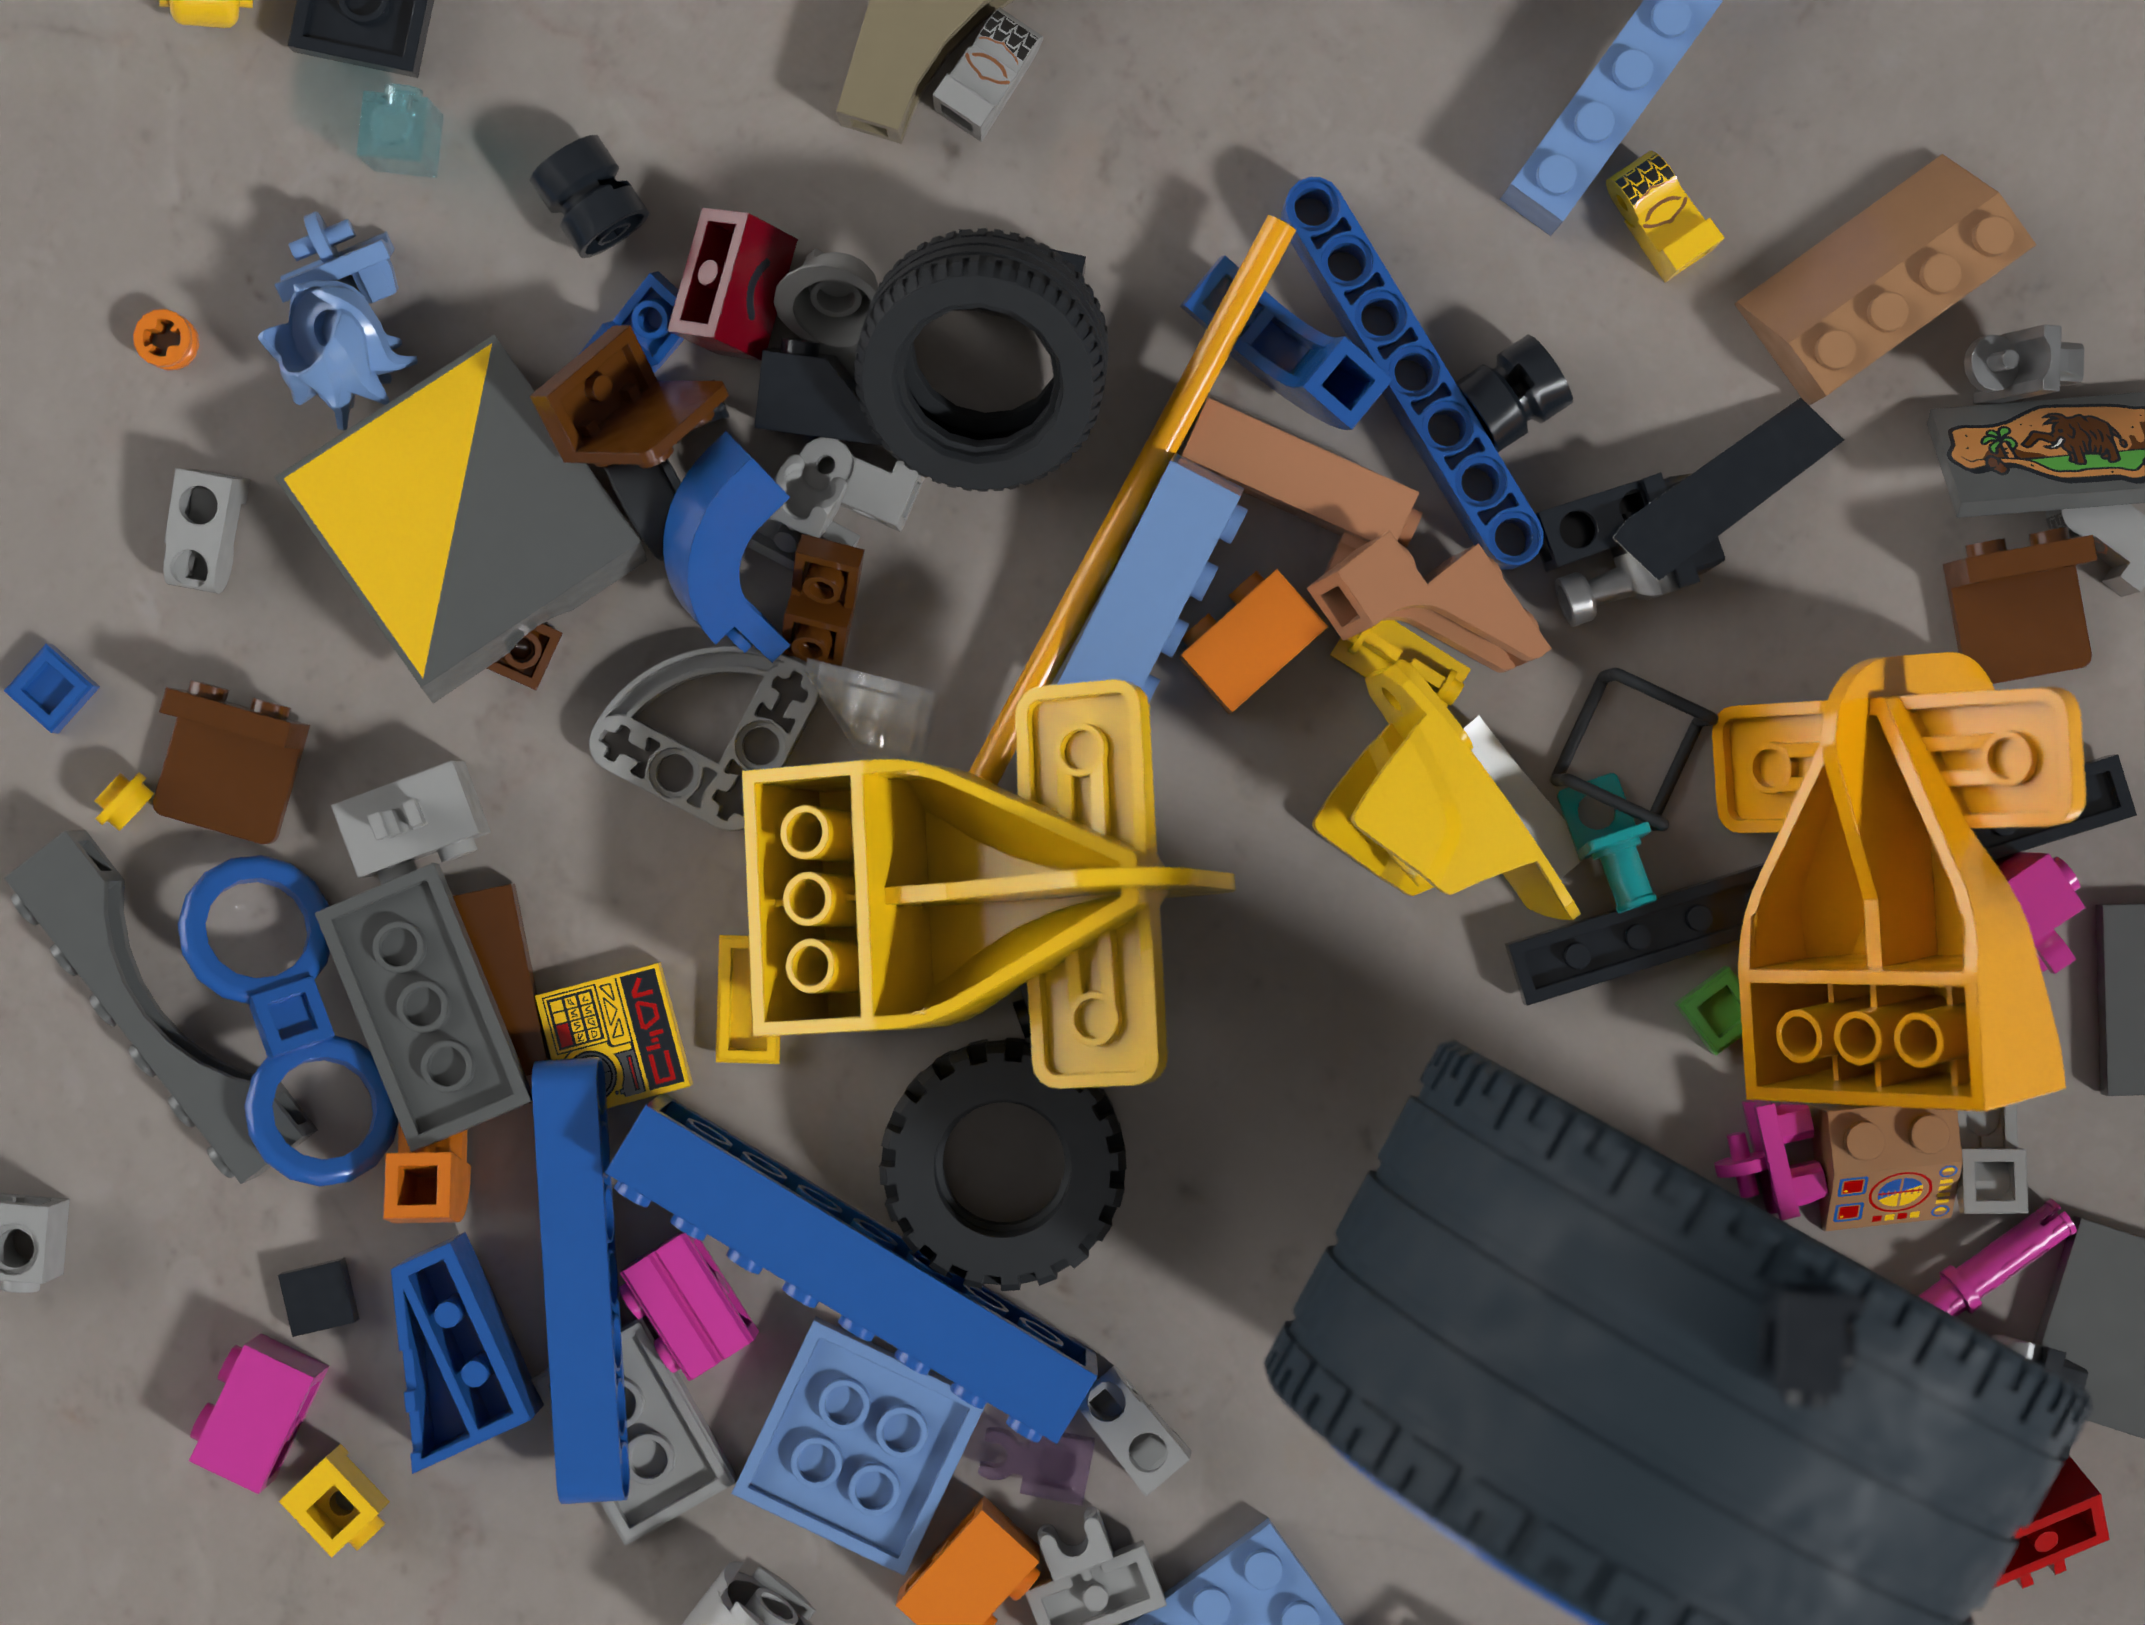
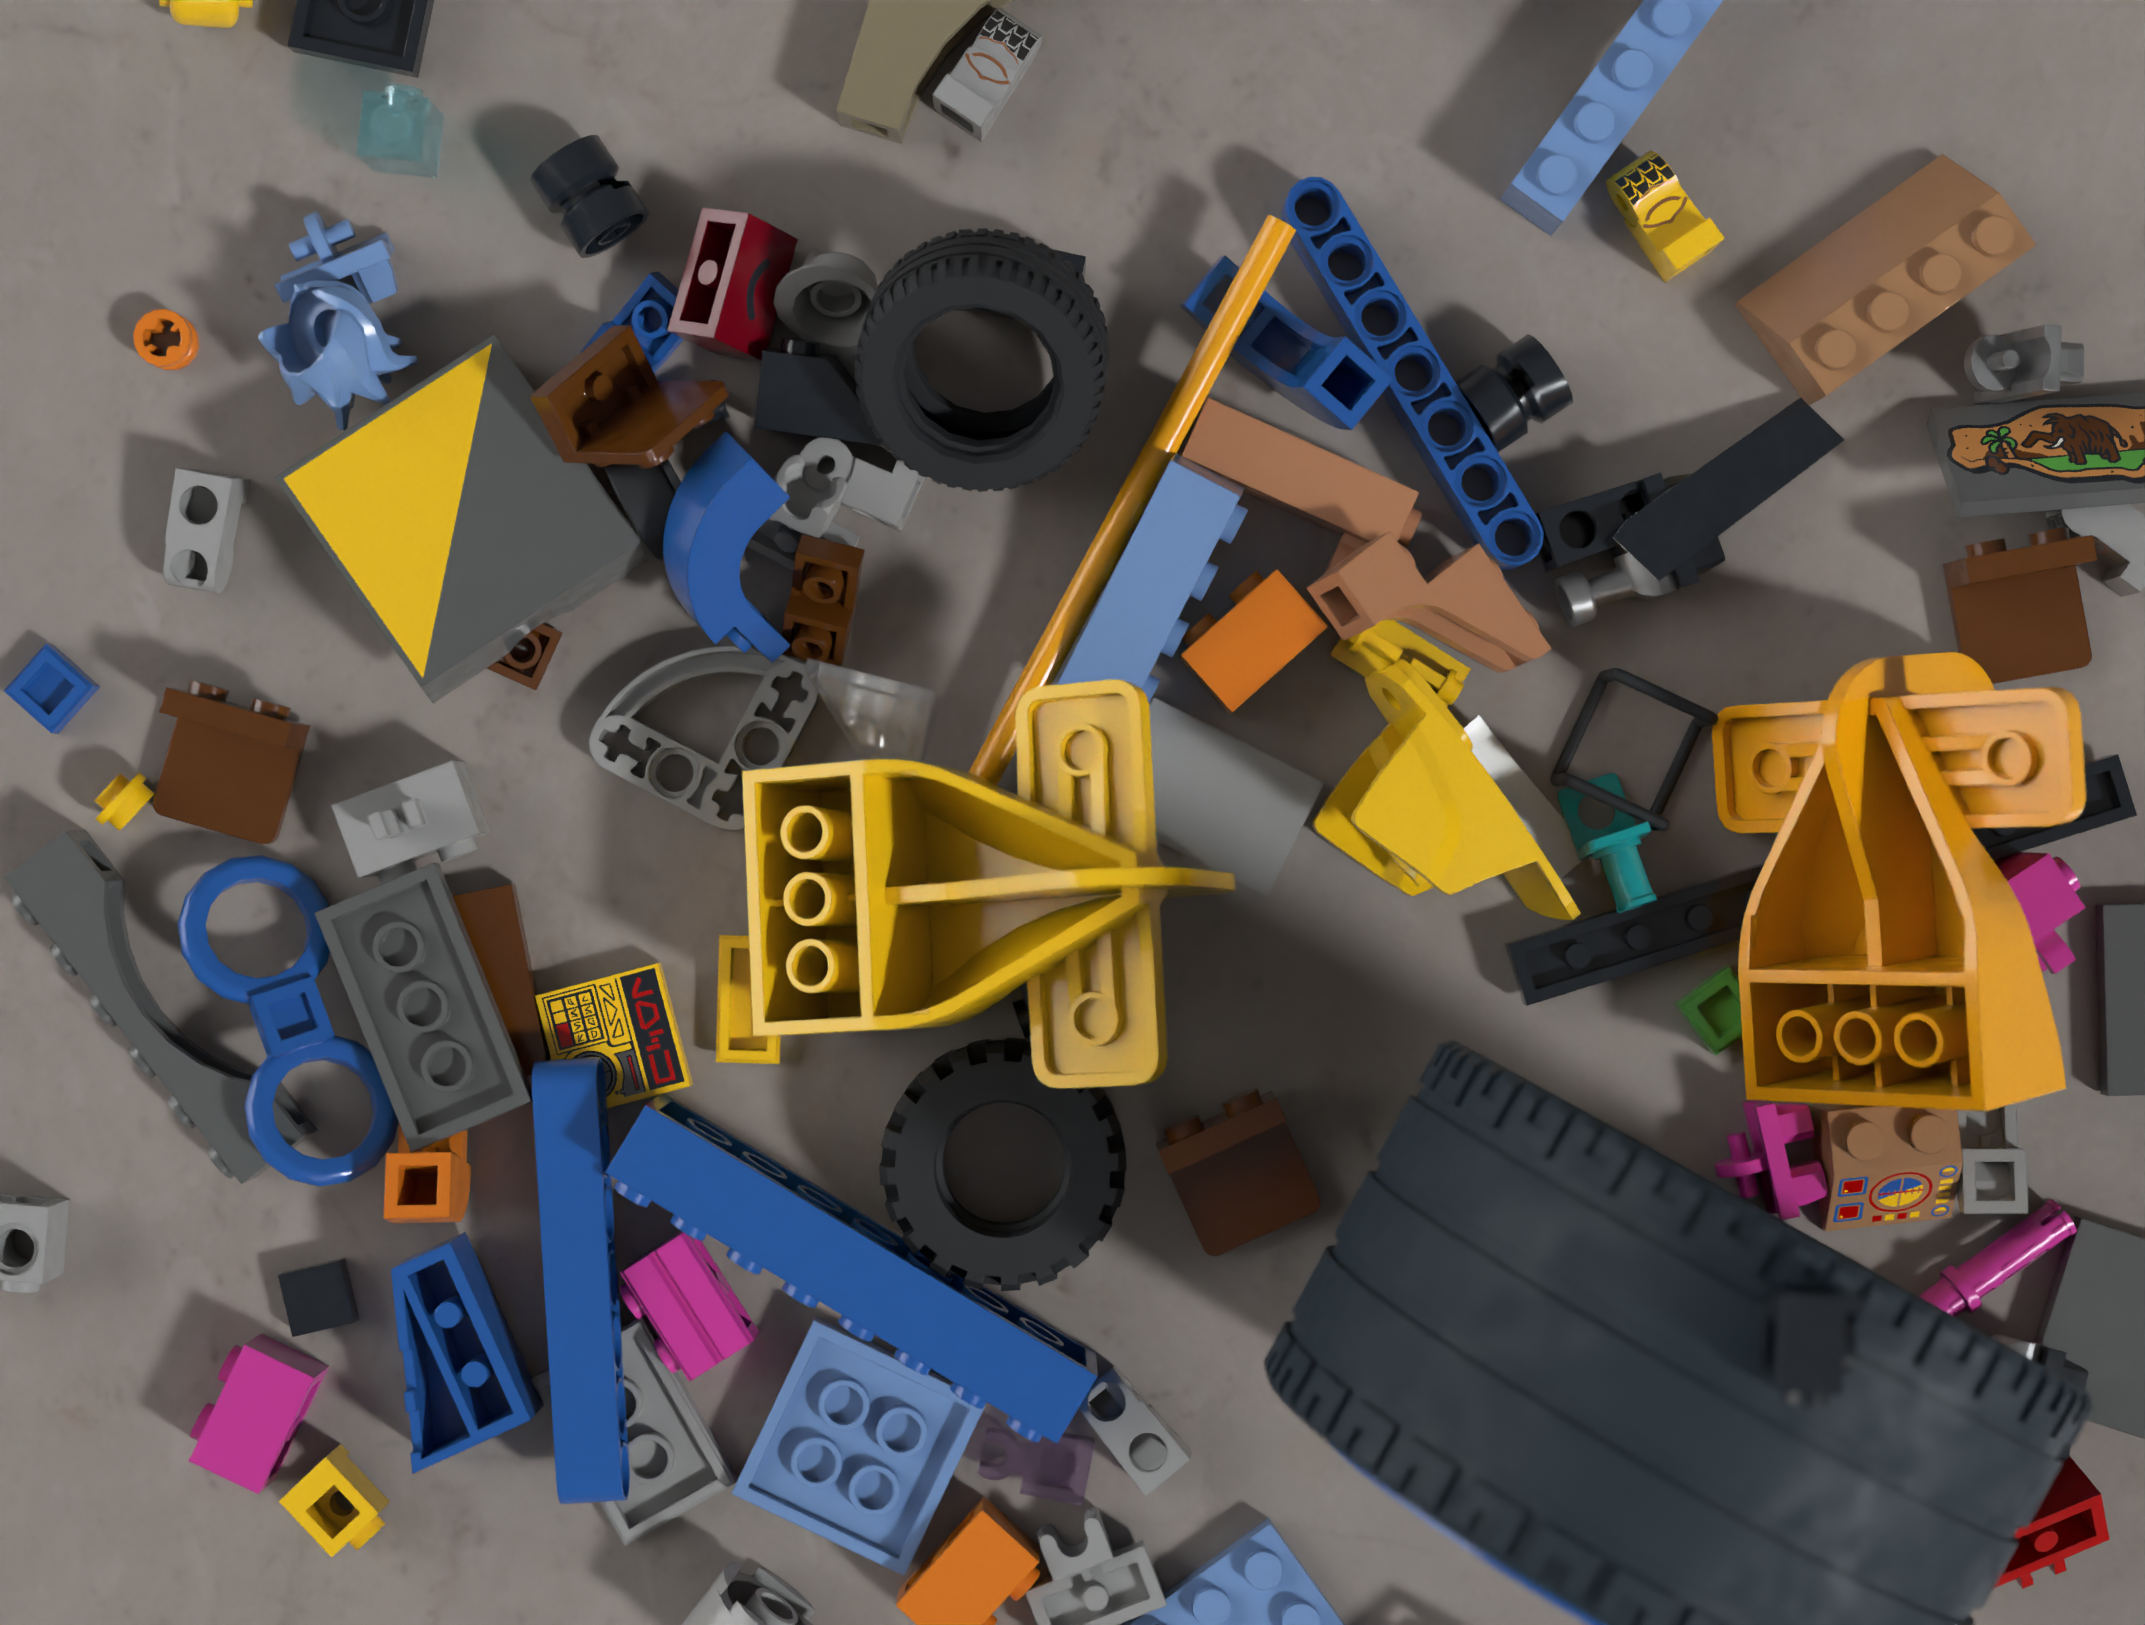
(1225, 798): none -> light grey tile
(1238, 1172): none -> reddish brown bracket

